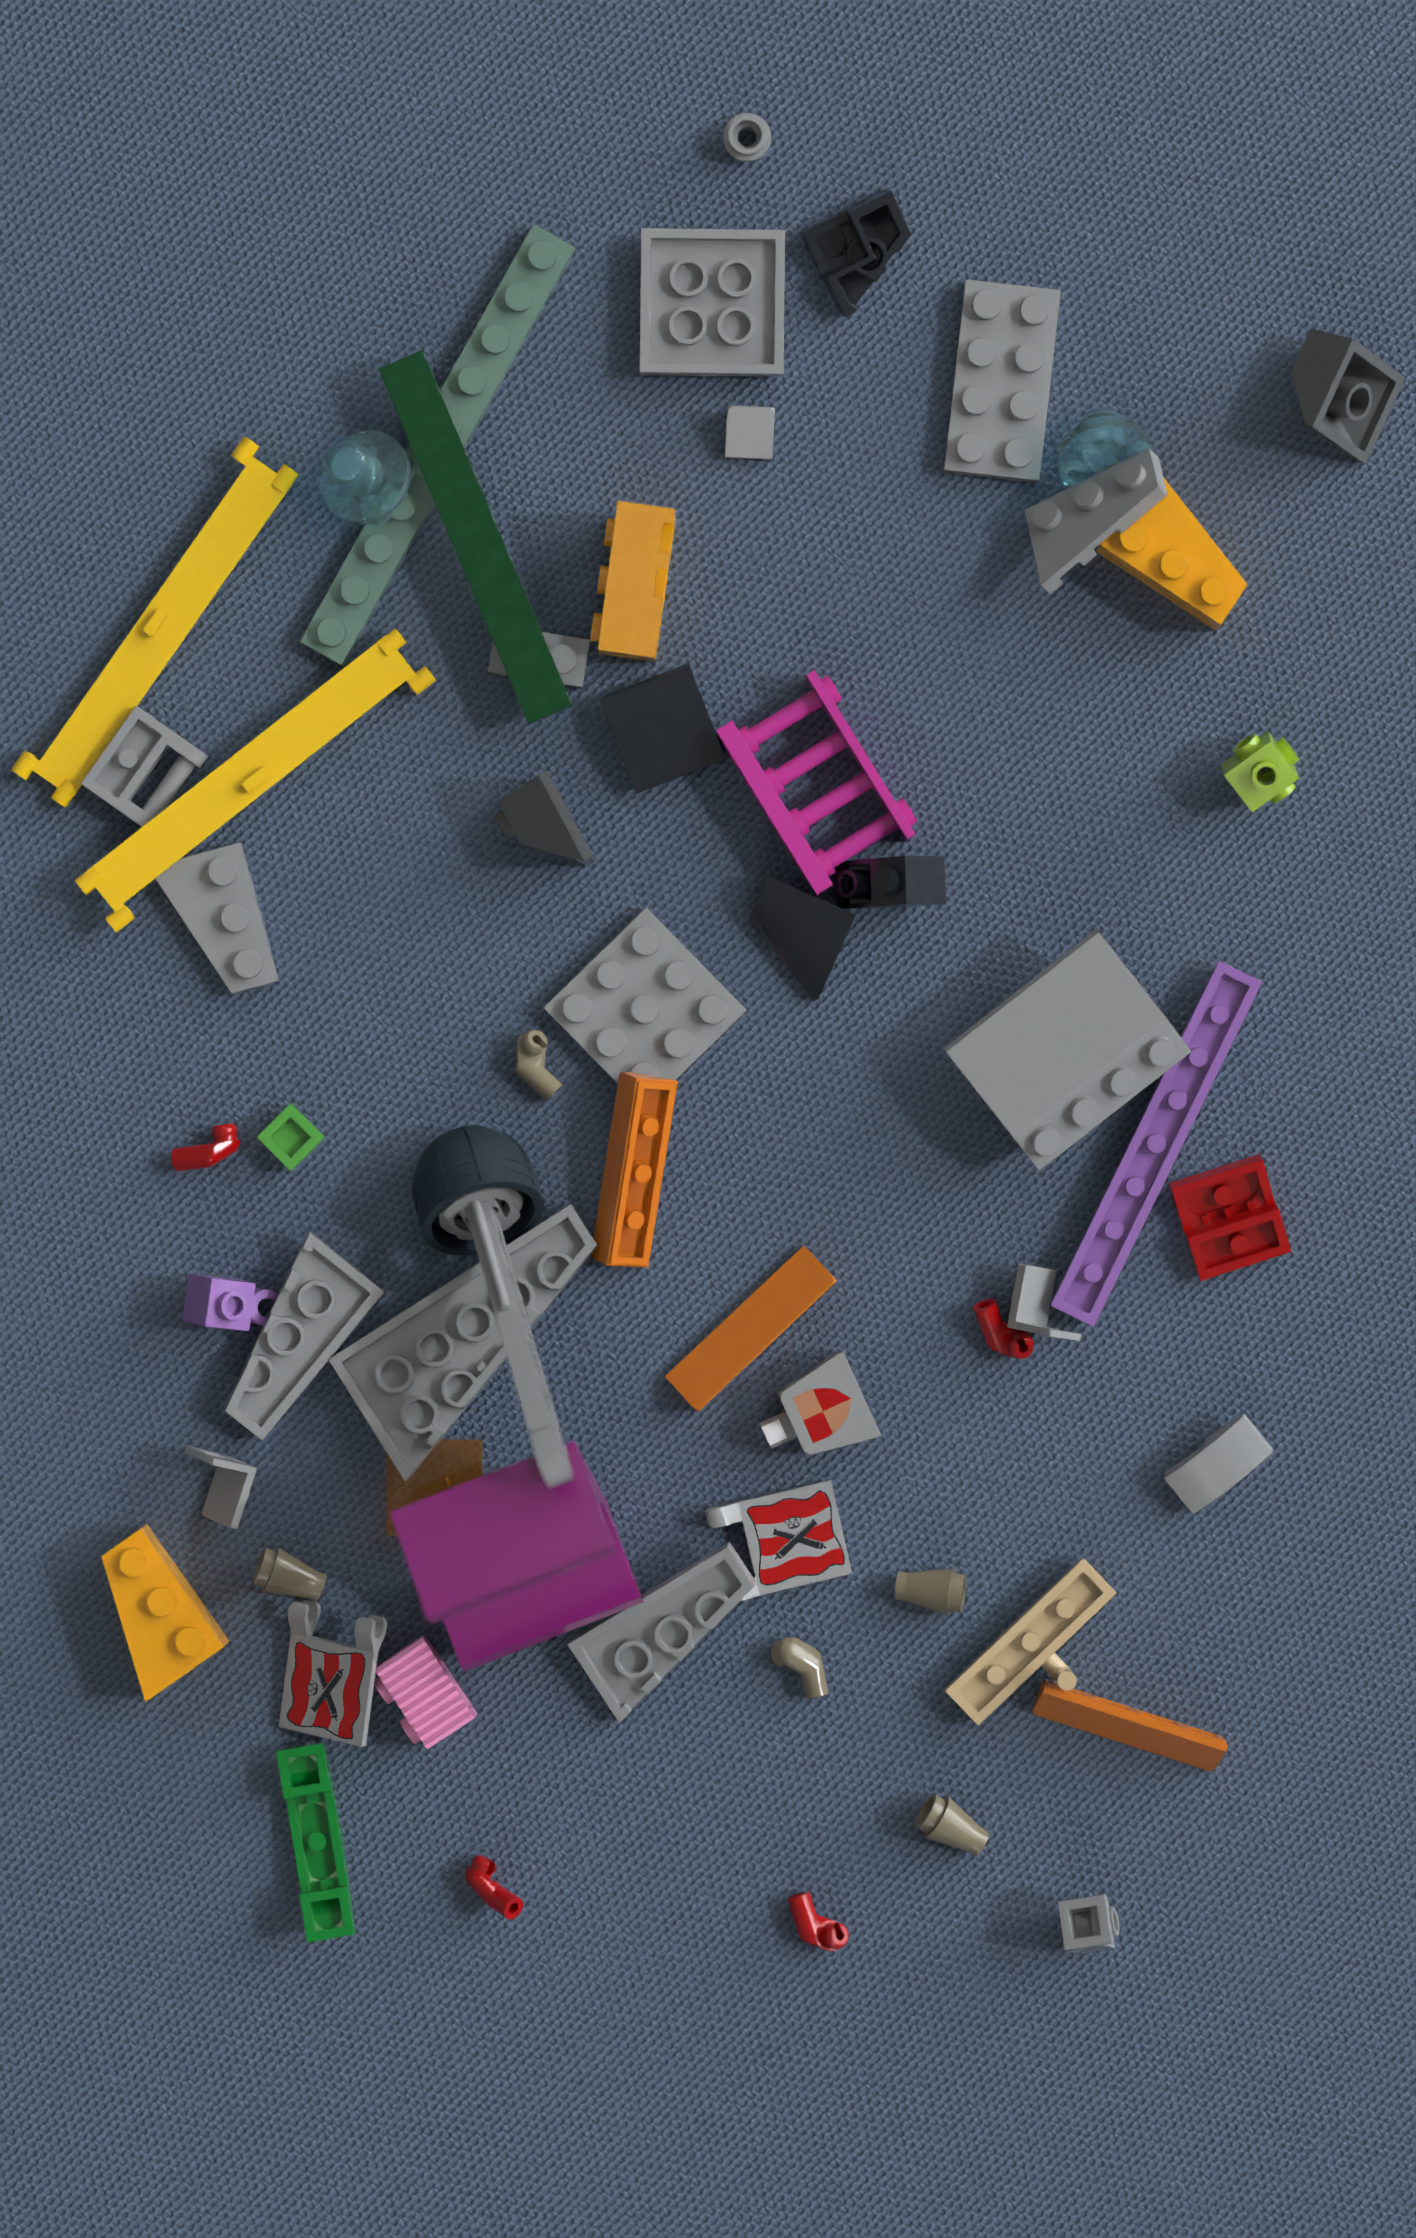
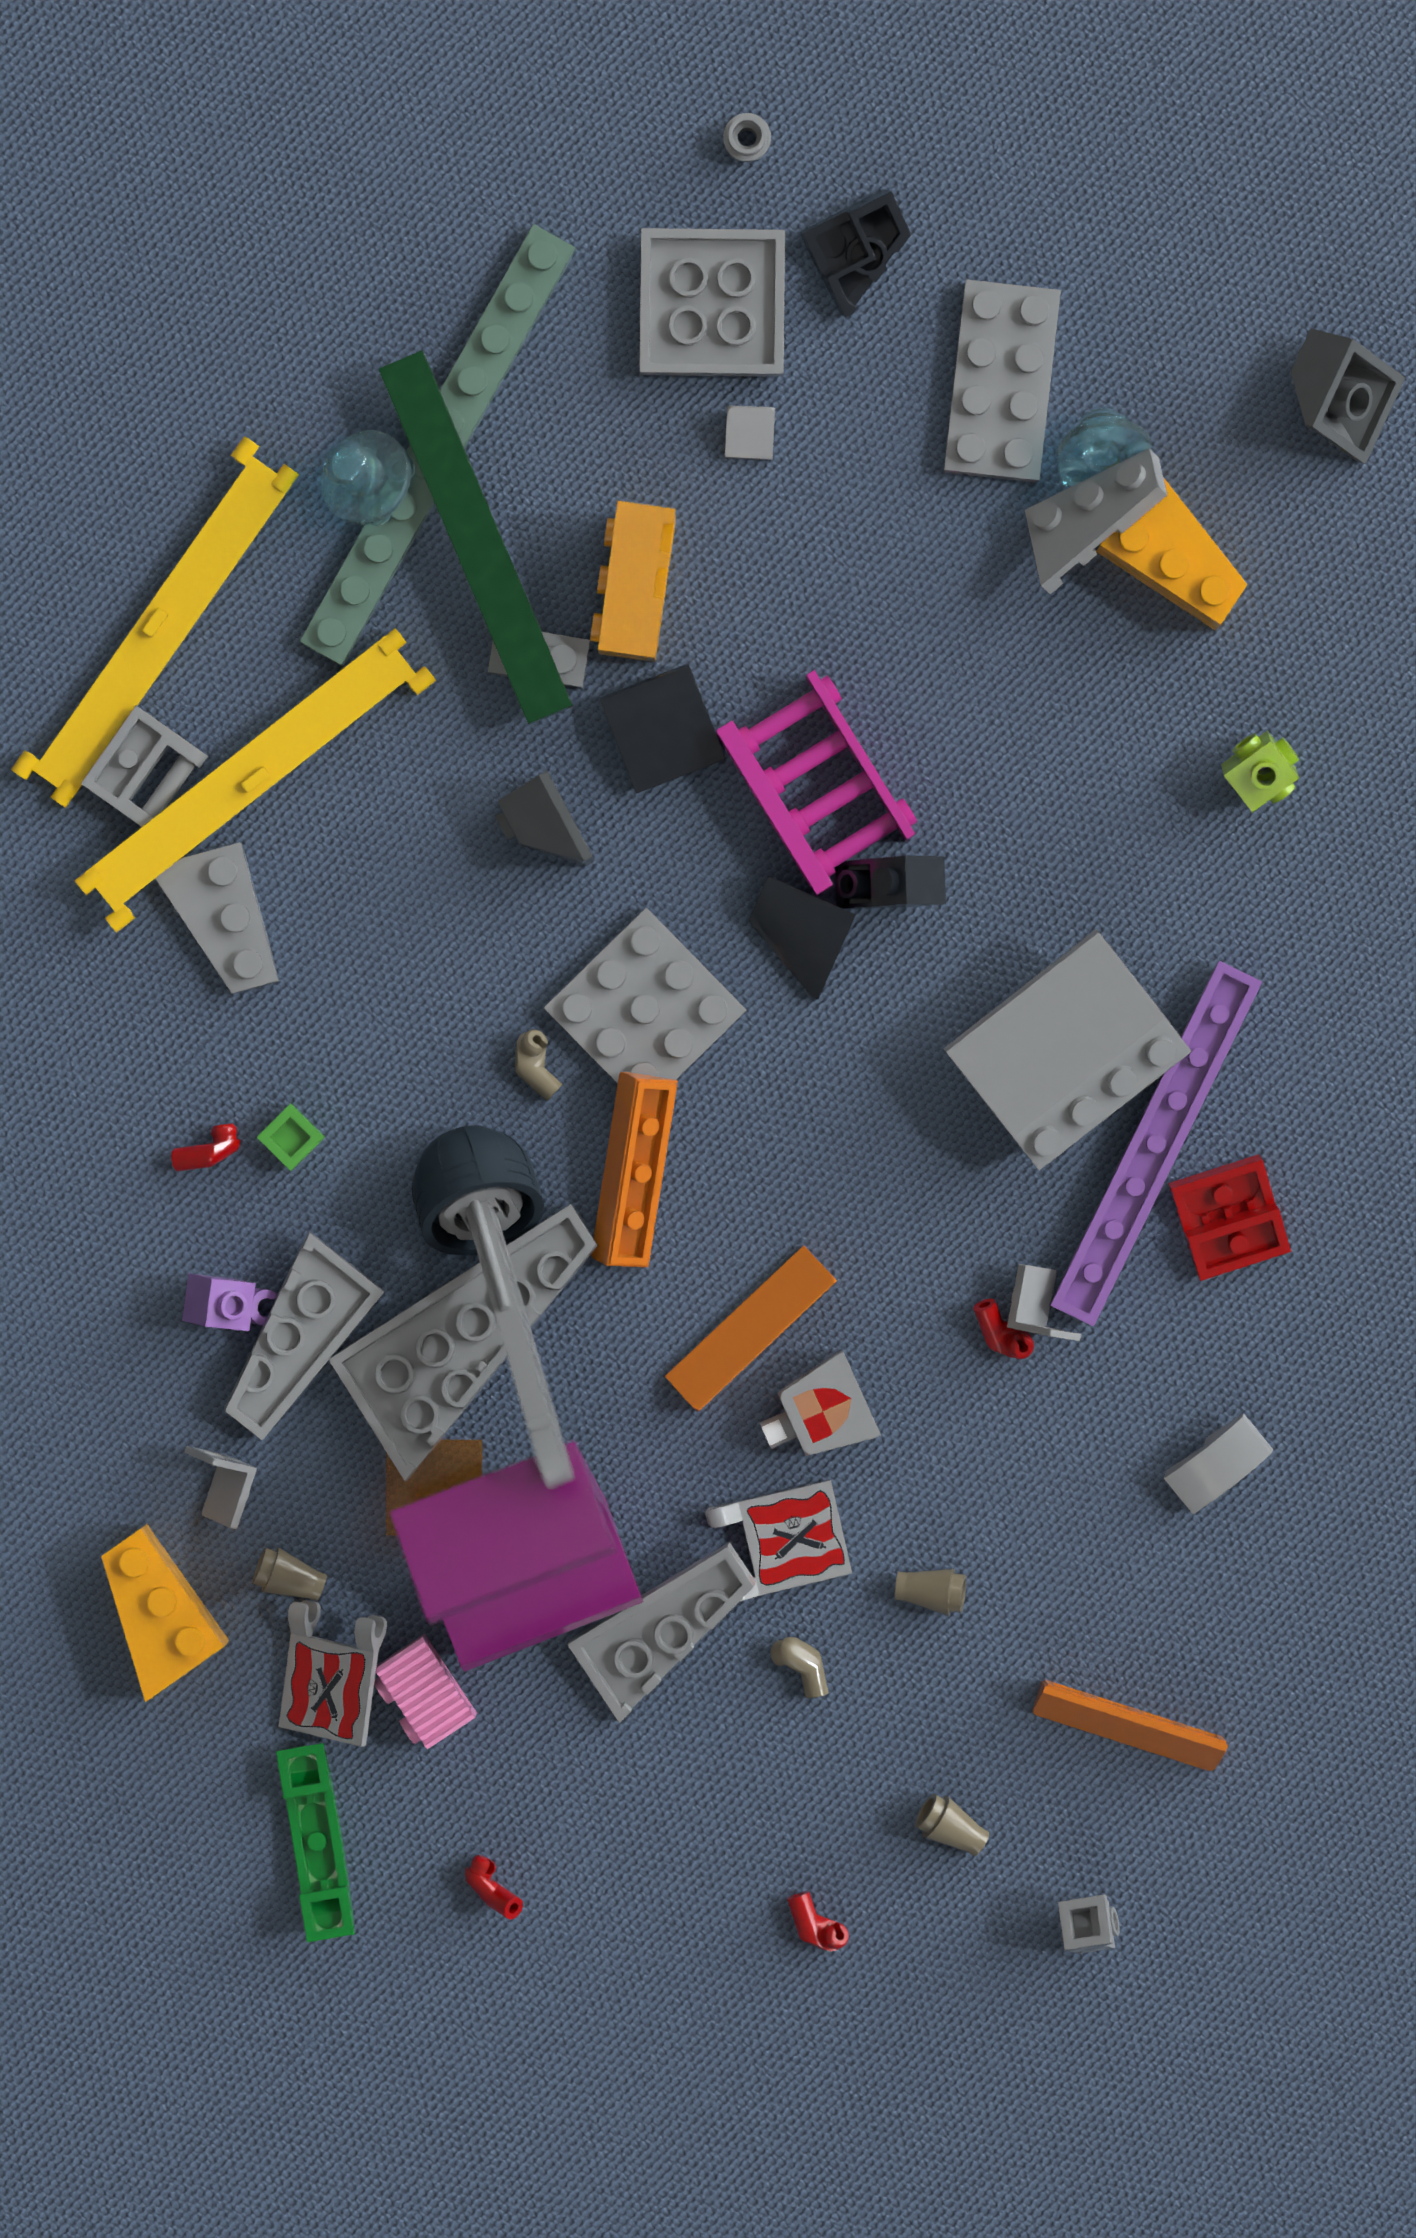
(1032, 1643): tan plate -> none

